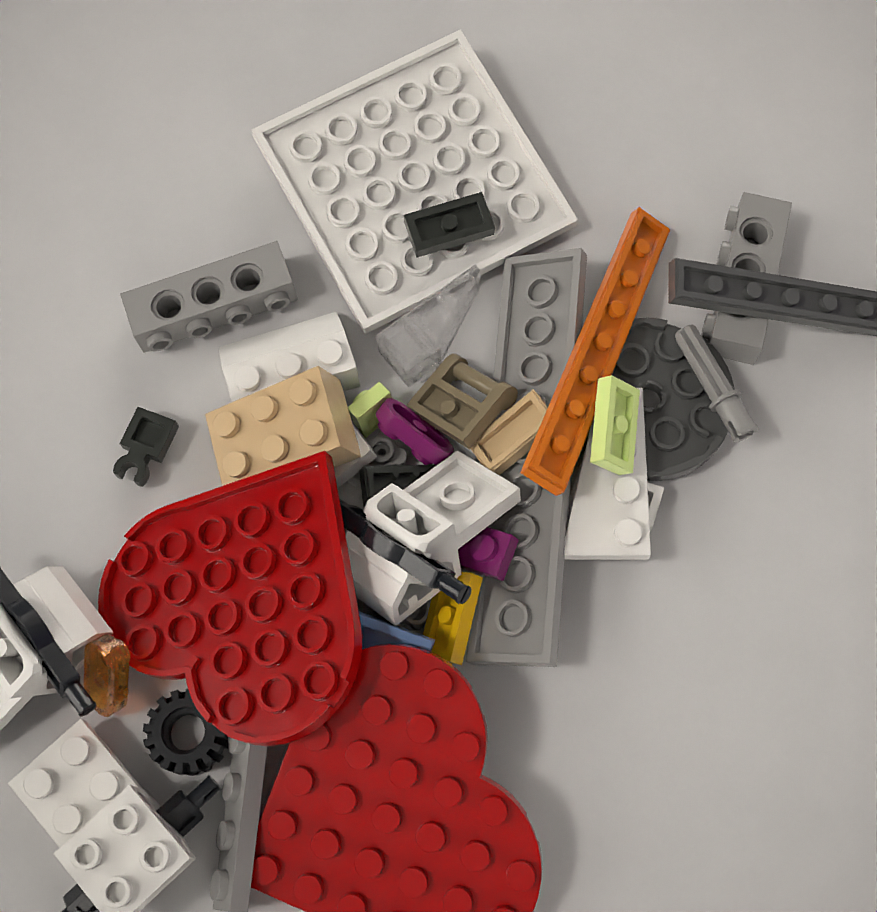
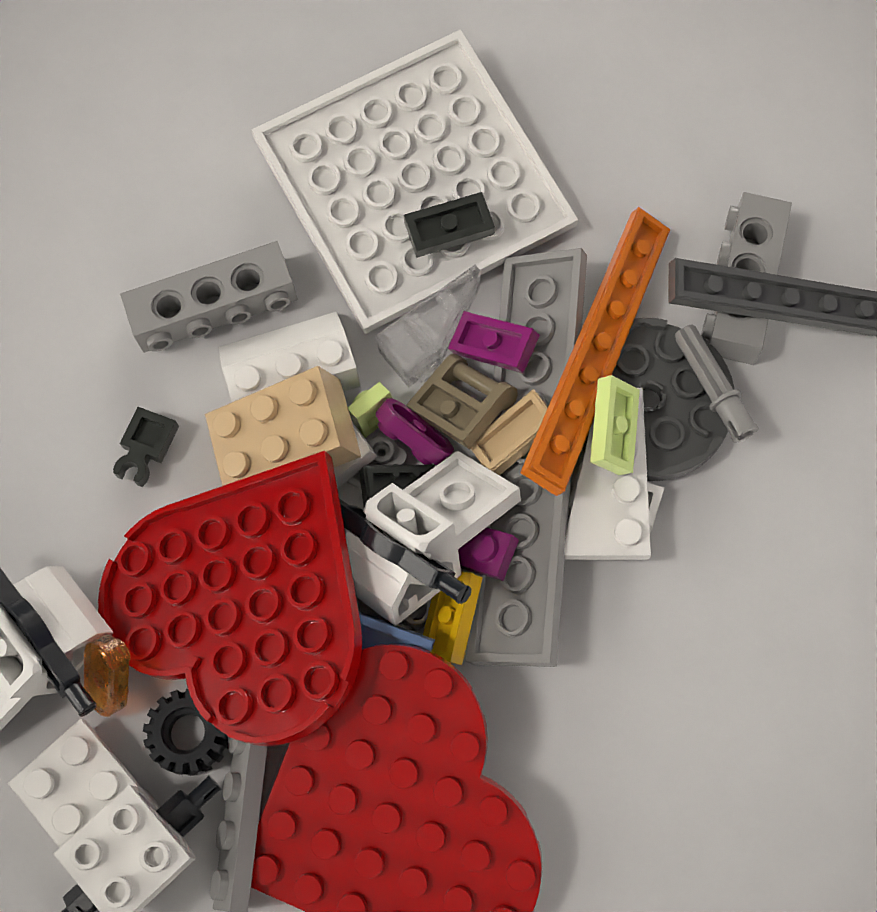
(494, 341): none -> magenta plate

